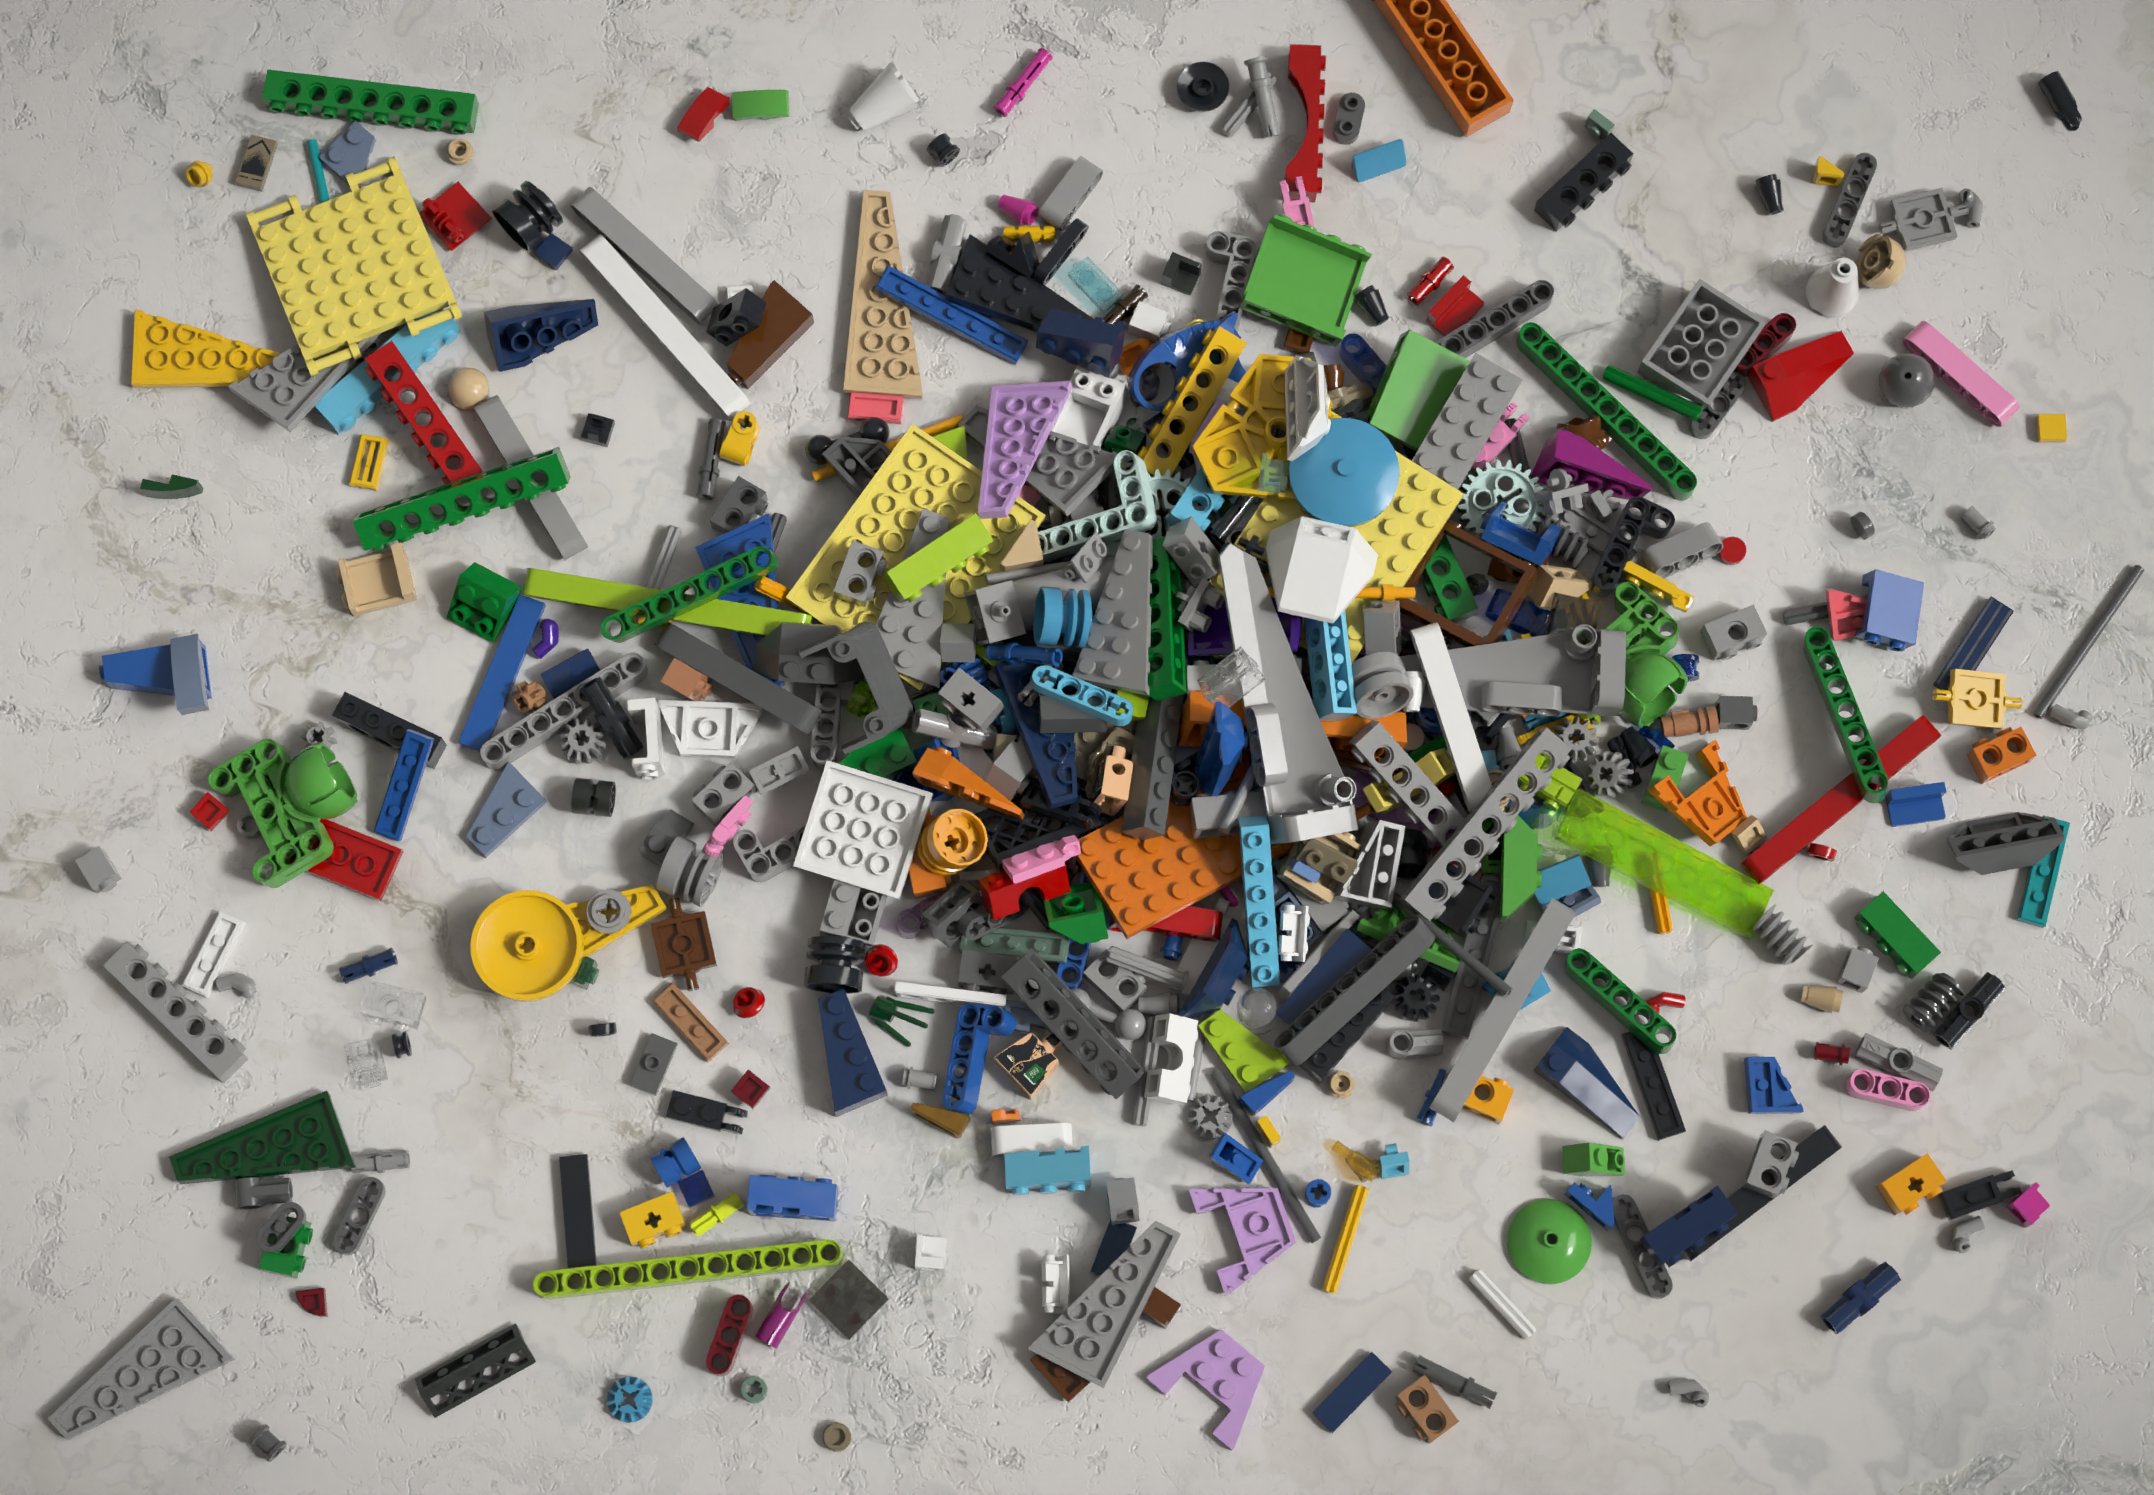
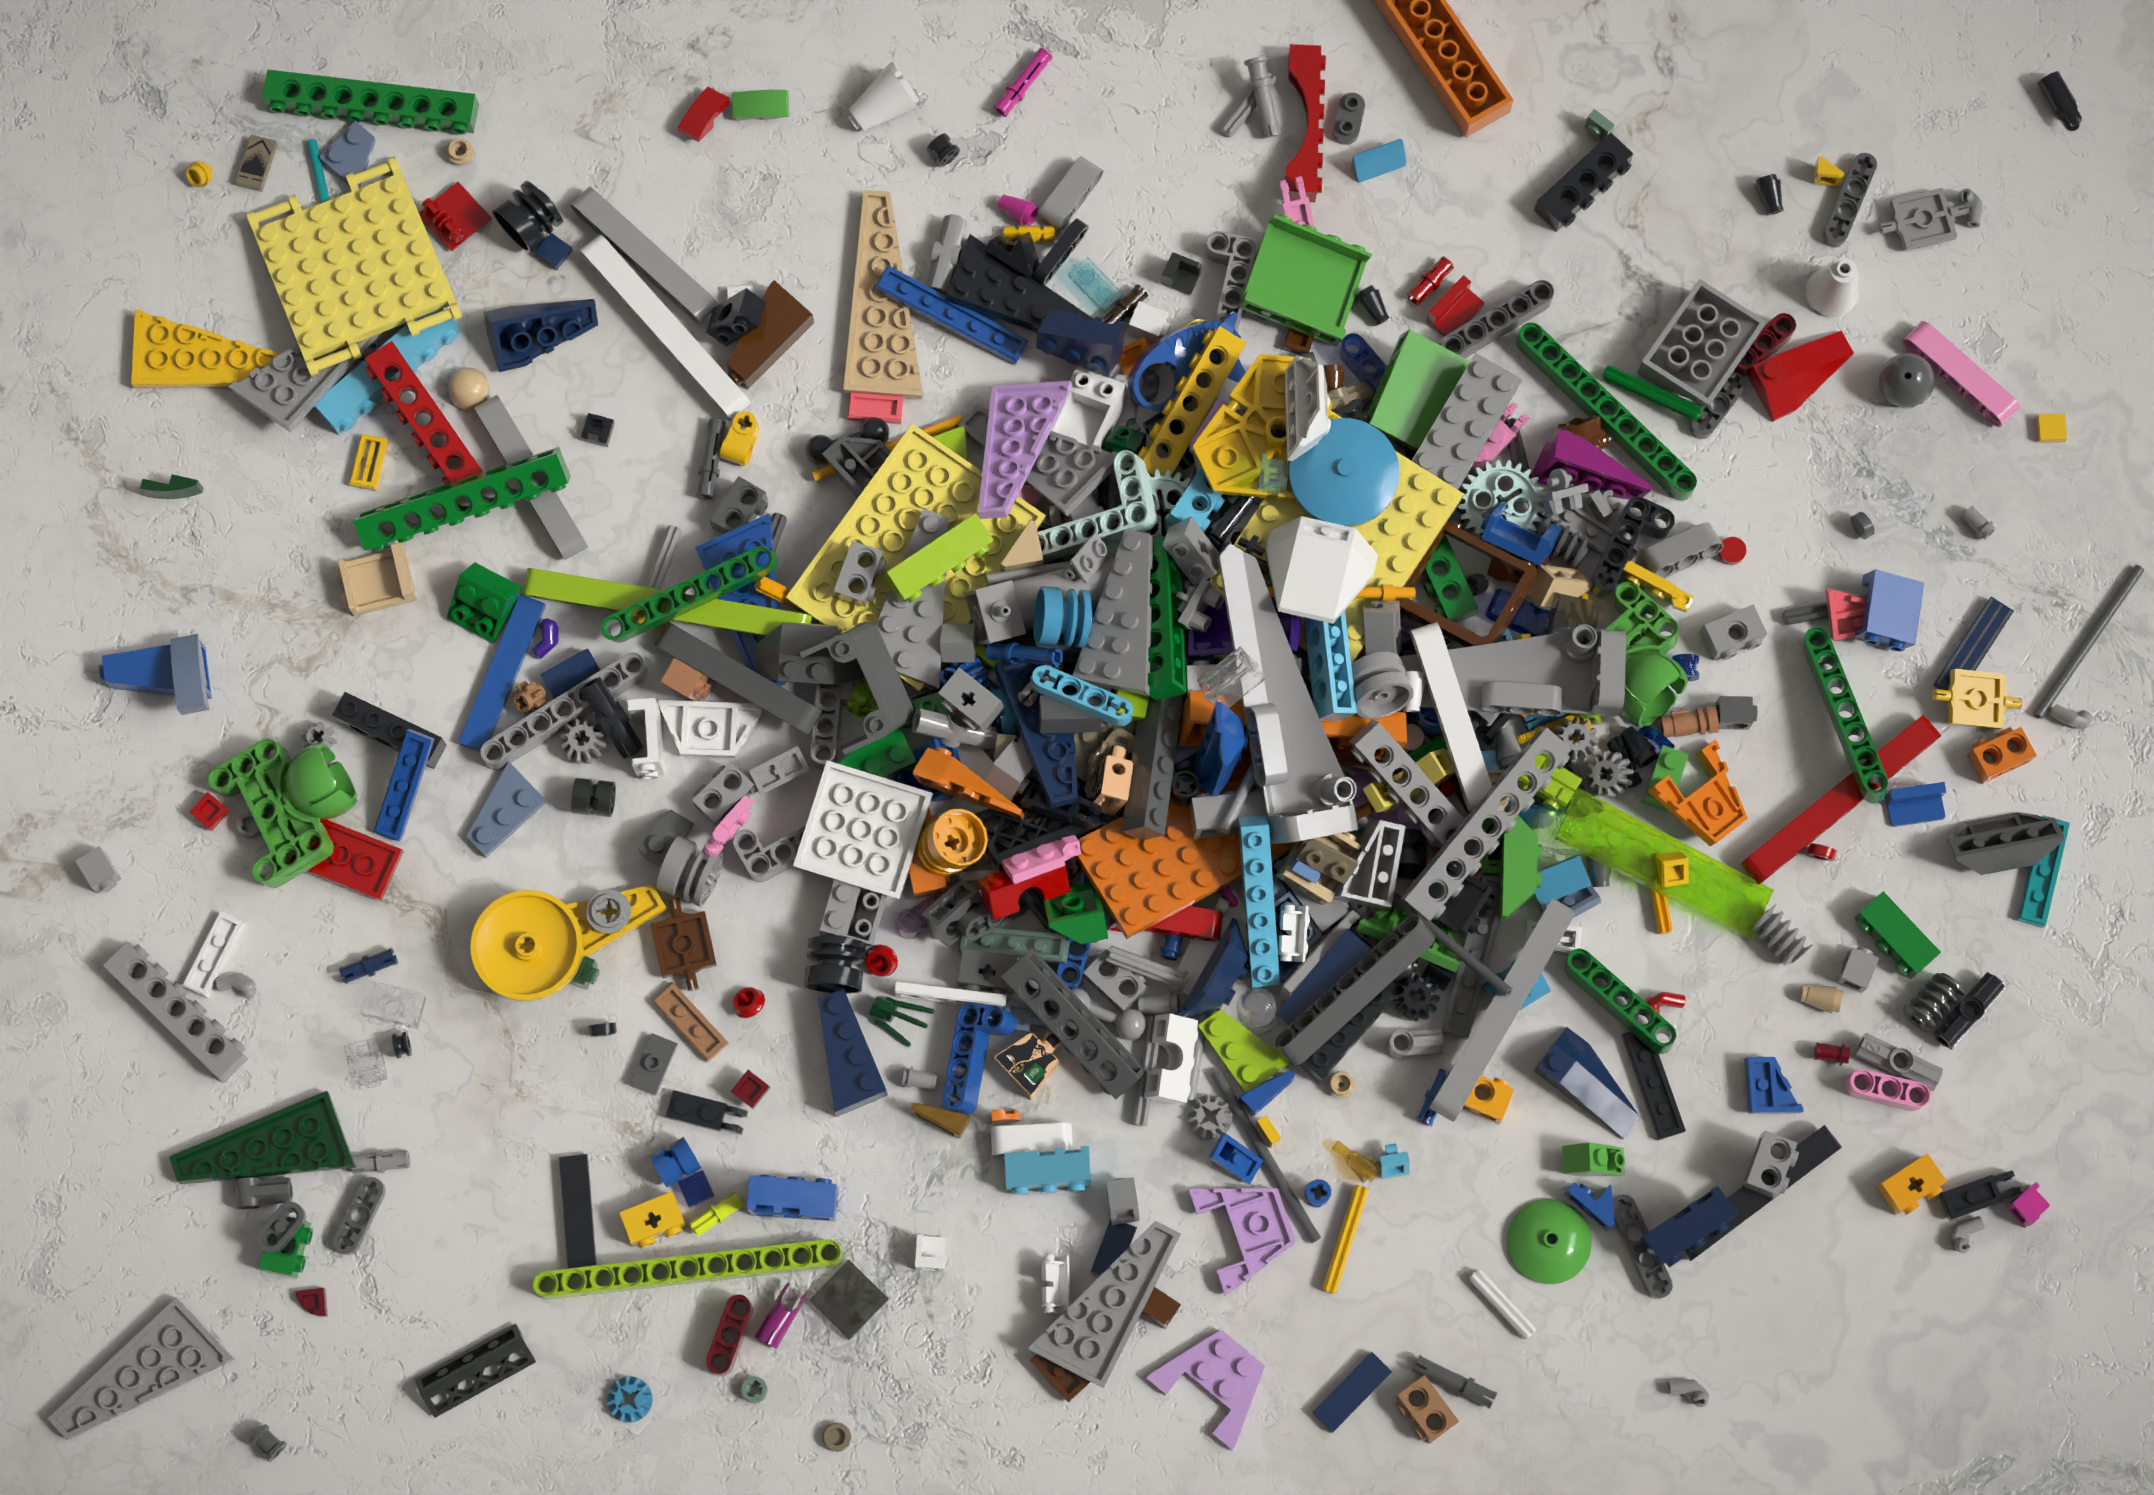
(1203, 76): black dish -> none
(1672, 869): none -> yellow slope
(1749, 834): tan plate -> none
(1860, 1297): dark blue piece -> none
(1880, 262): tan cylinder -> none

